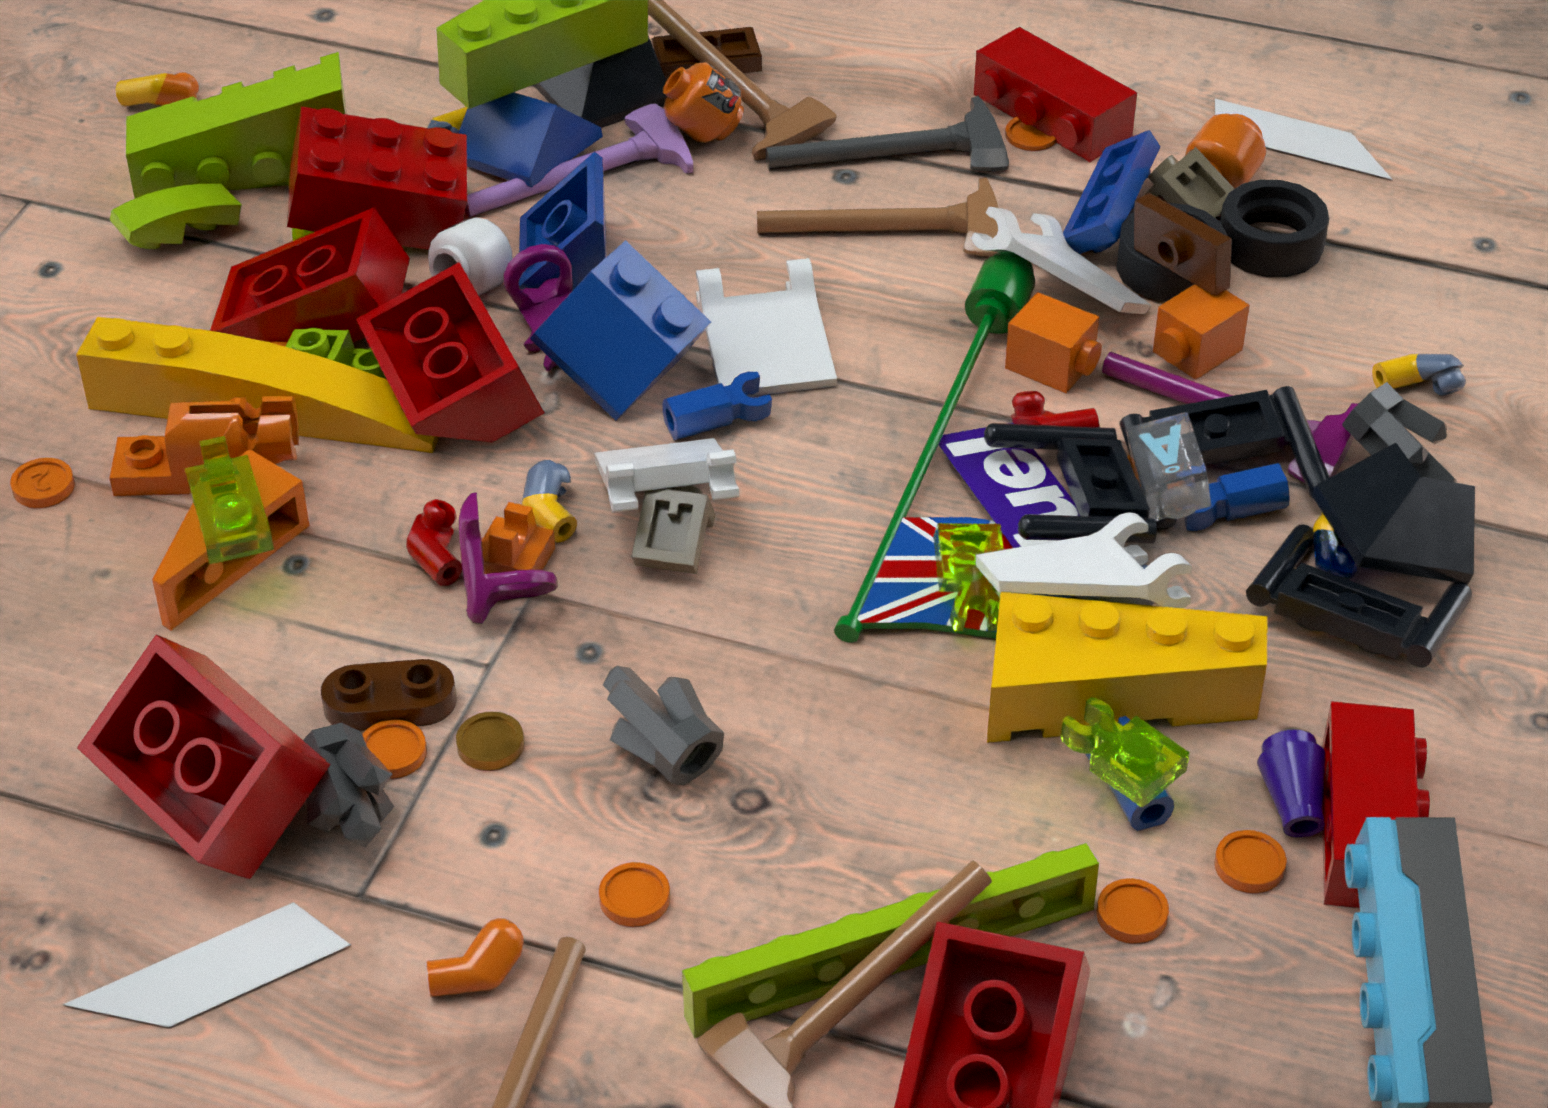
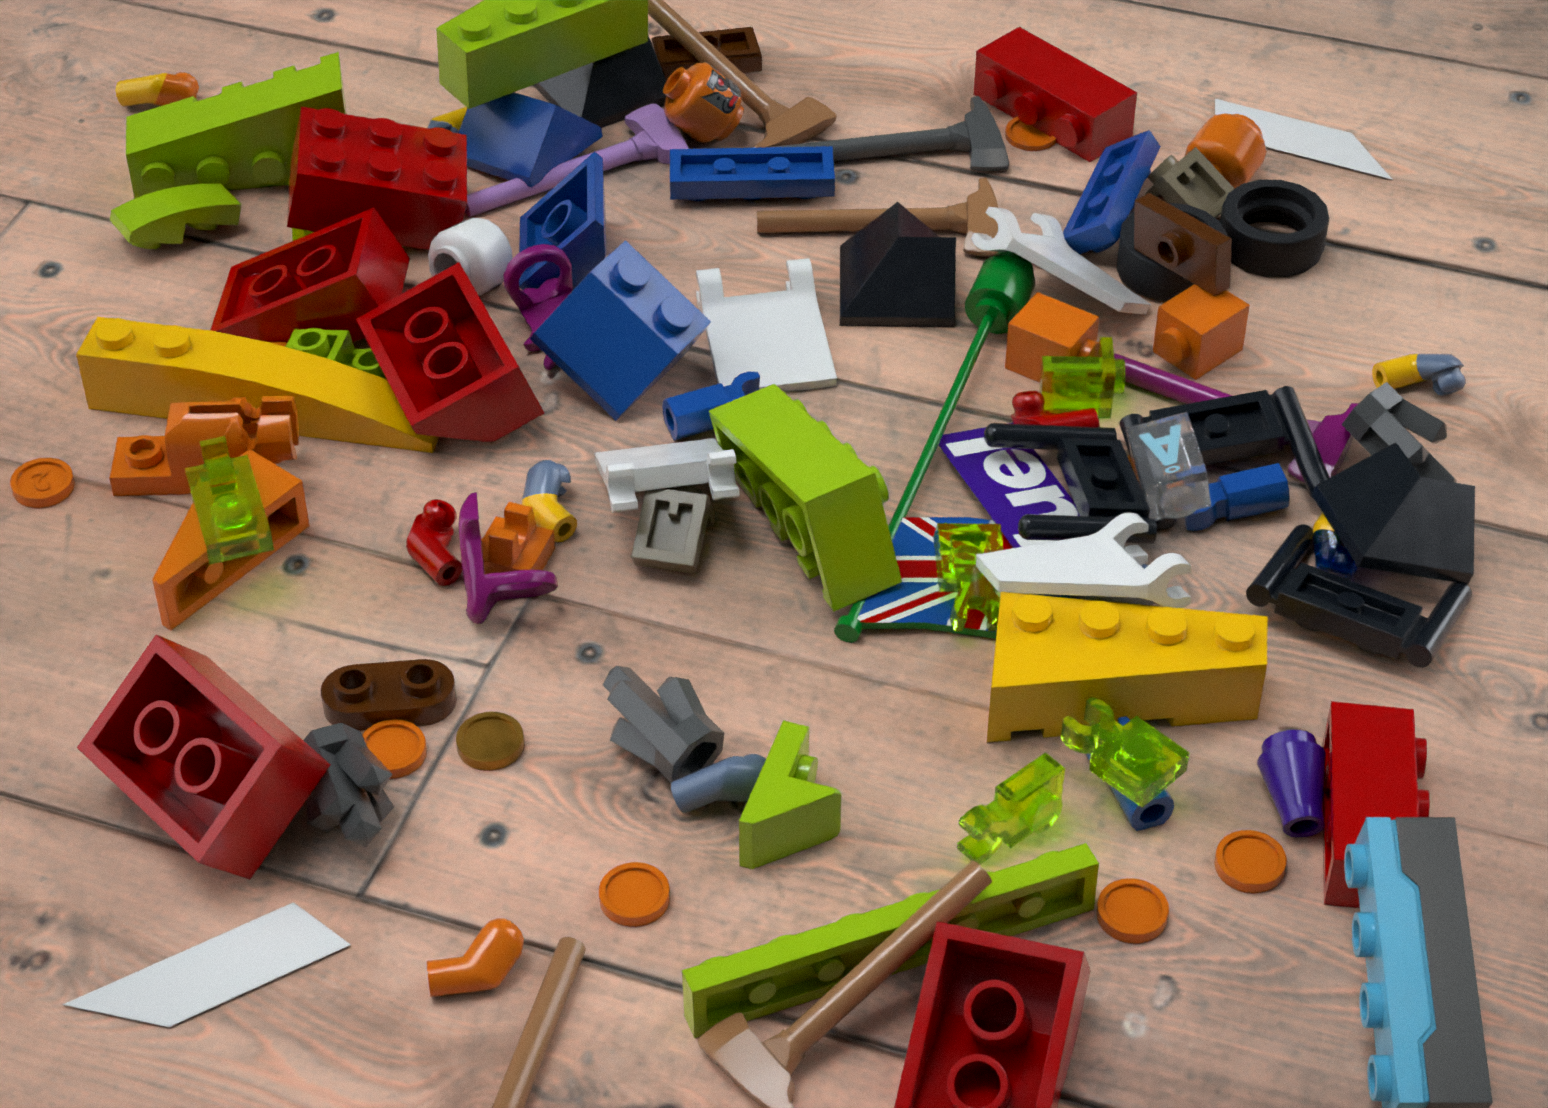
(722, 781): none -> sand blue arm
(752, 173): none -> blue plate
(786, 805): none -> lime slope
(811, 493): none -> lime wedge
(897, 274): none -> black slope
(1021, 805): none -> clear neon green plate
(1083, 382): none -> clear neon green bracket

